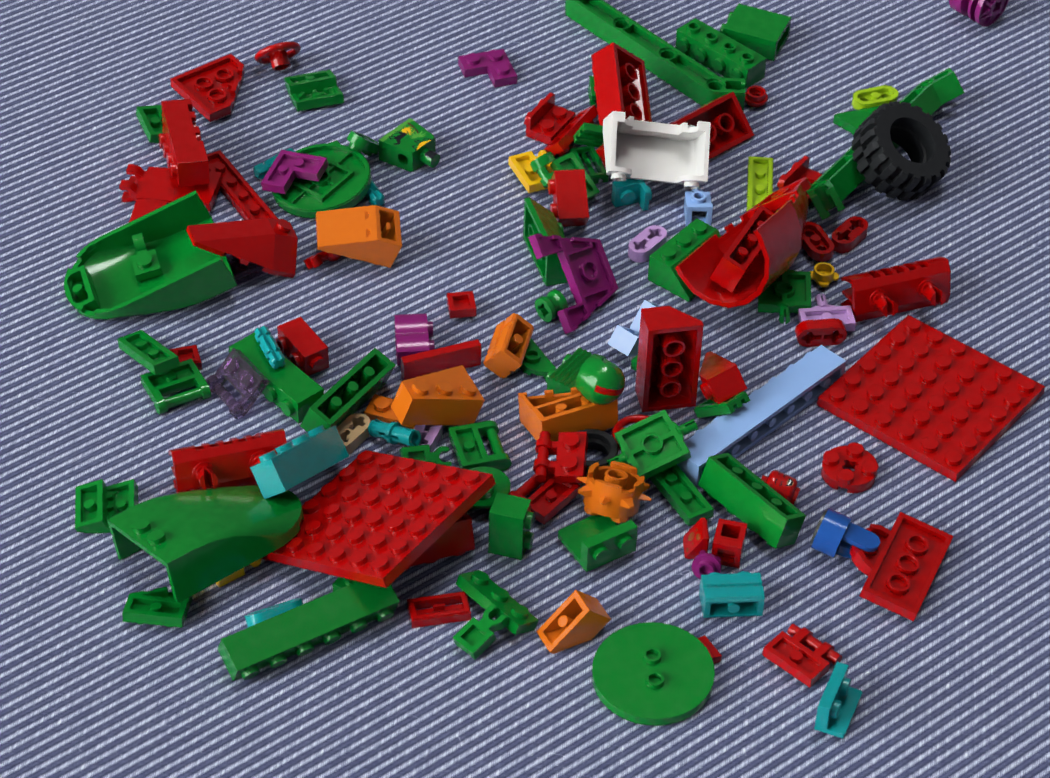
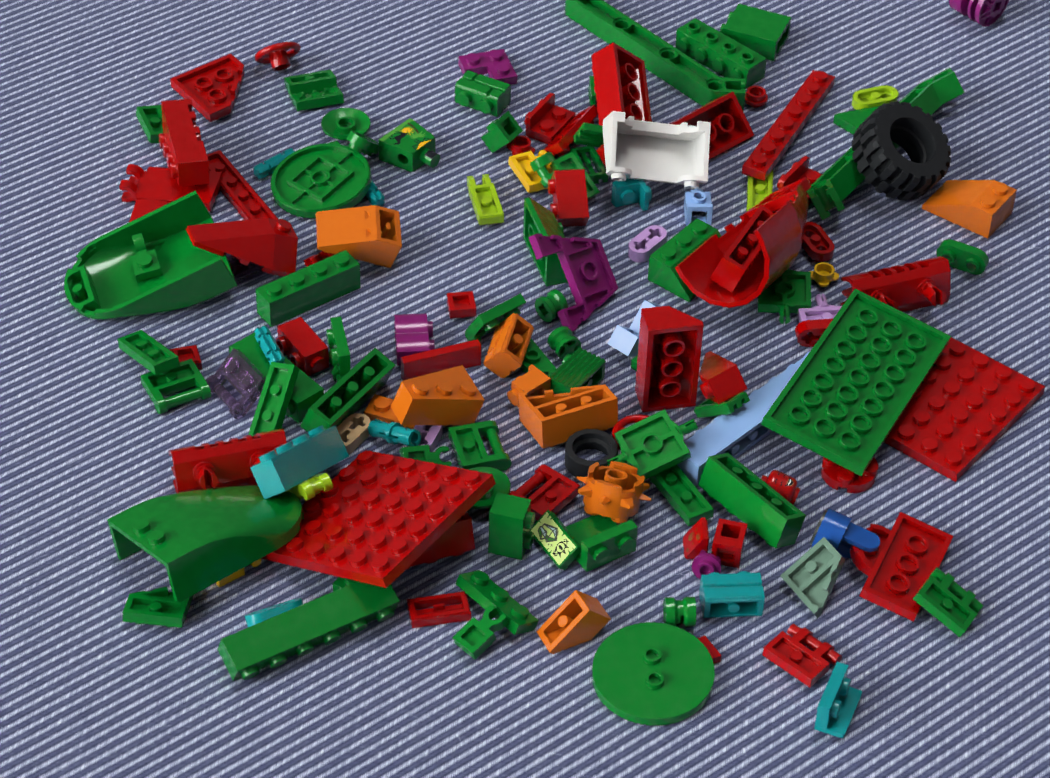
(100, 502): green slope -> none
(274, 398): none -> green plate
(293, 165): magenta plate -> none
(308, 288): none -> green brick
(312, 486): none -> lime plate
(338, 349): none -> green plate
(342, 120): none -> green dish
(482, 93): none -> green brick
(485, 201): none -> lime hinge
(493, 317): none -> green plate
(501, 132): none -> green brick
(520, 145): none -> red plate
(532, 382): none -> orange brick
(556, 540): none -> tile
(563, 342): none -> green wheel
(570, 456): red plate -> none
(600, 380): green helmet -> none
(679, 611): none -> green wheel
(788, 125): none -> red plate
(815, 575): none -> sand green wing
(853, 230): red beam -> none
(856, 382): none -> green plate
(948, 601): none -> green plate
(963, 256): none -> green plate
(973, 204): none -> orange slope

